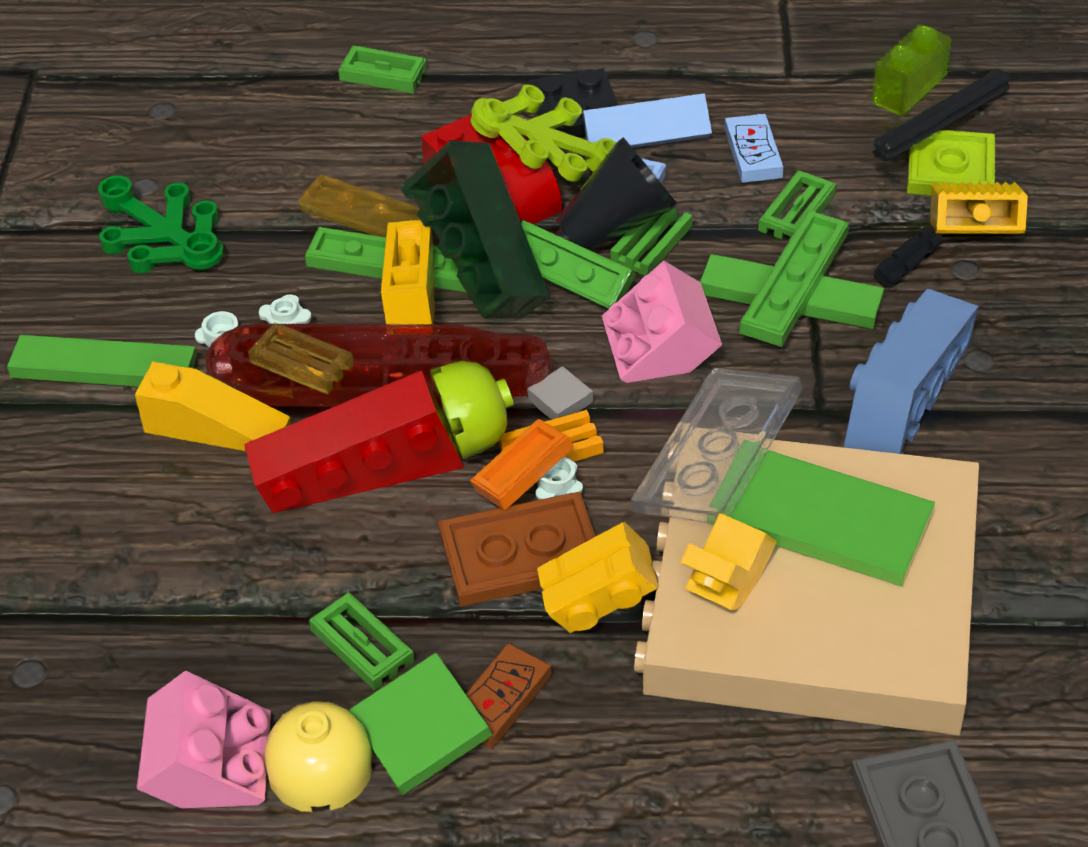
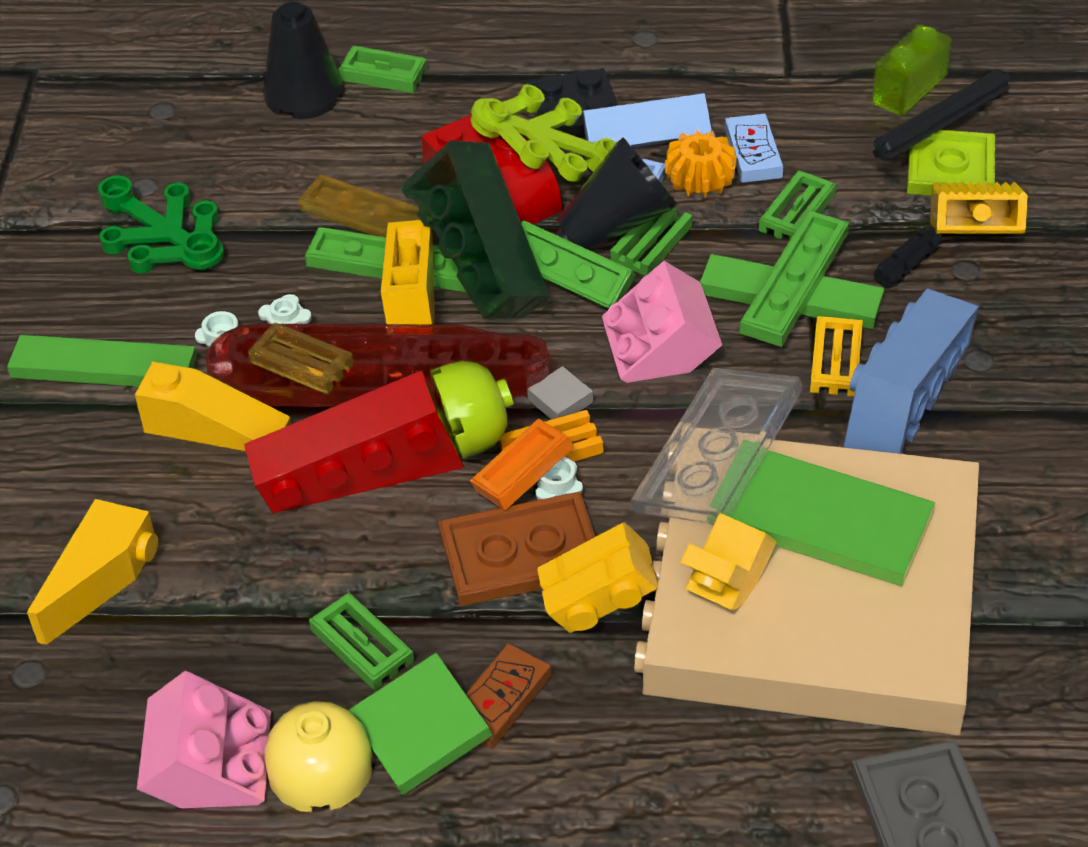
(94, 567): none -> yellow slope
(299, 65): none -> black cone
(700, 163): none -> light orange gear
(834, 380): none -> yellow tile

